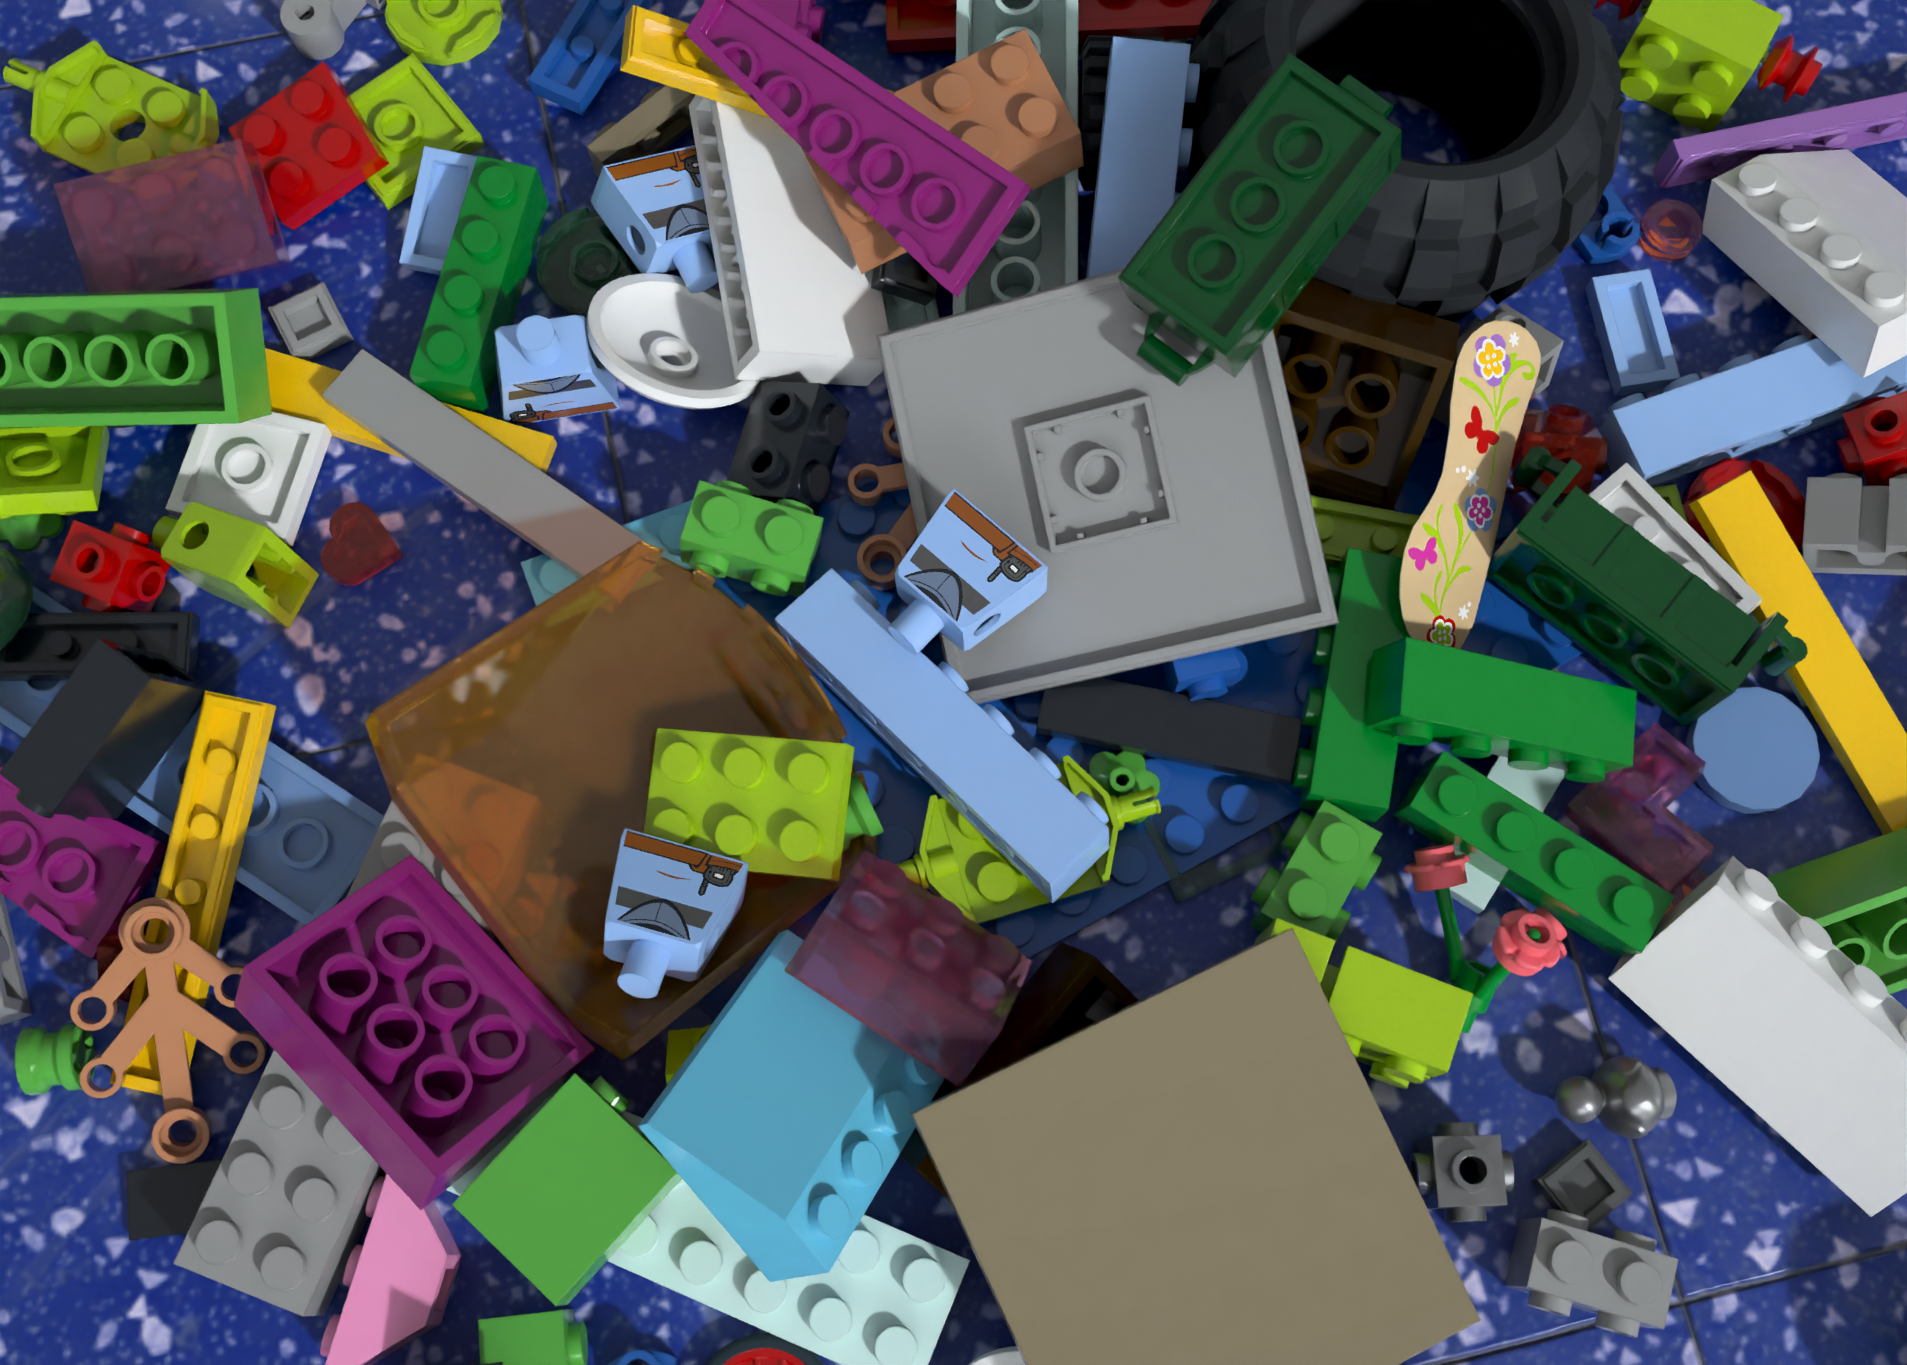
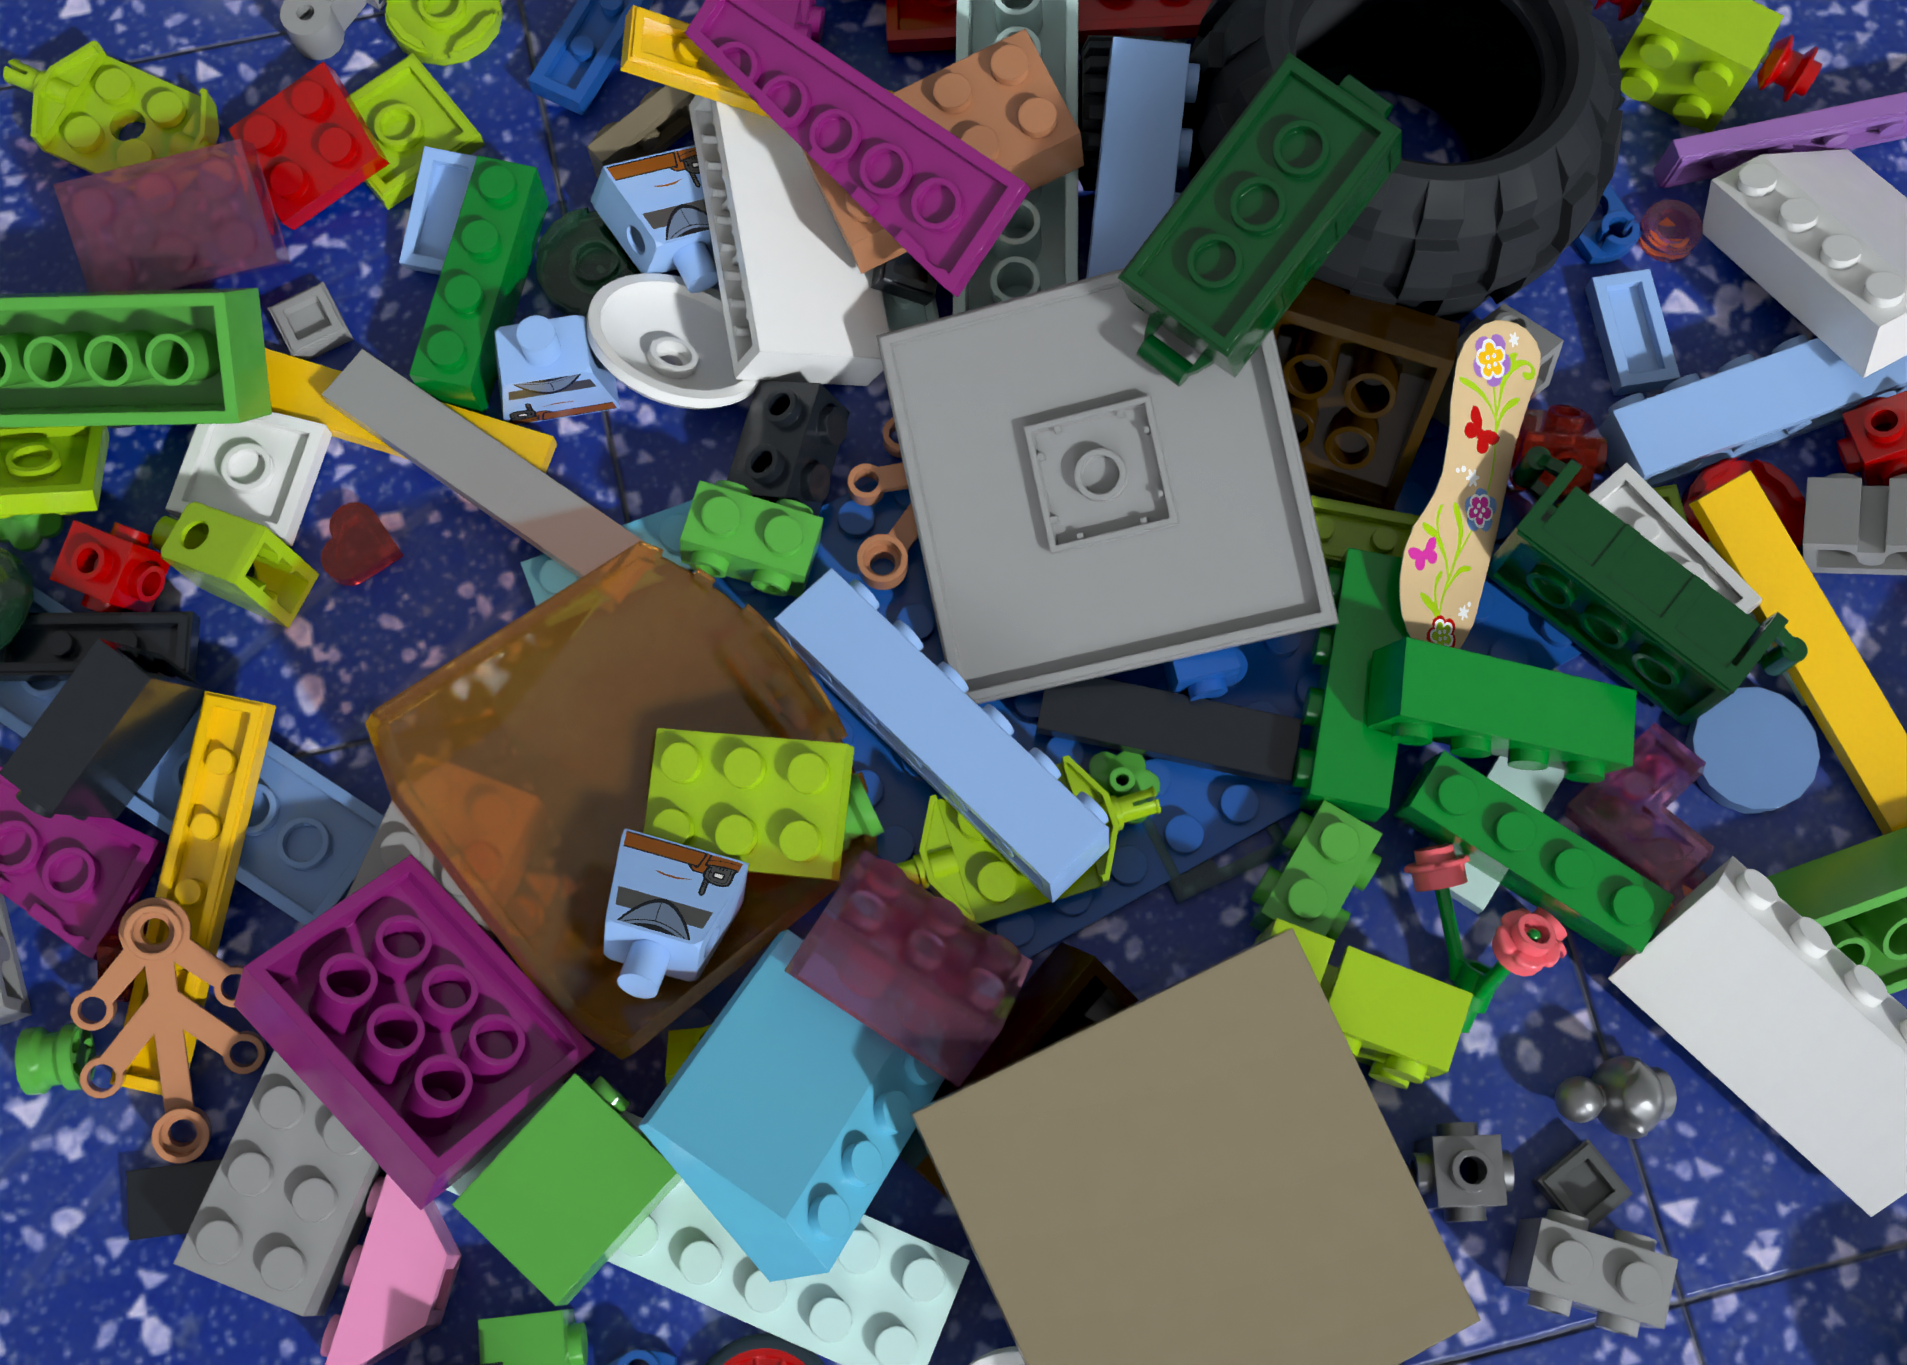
(963, 578): light blue torso -> none

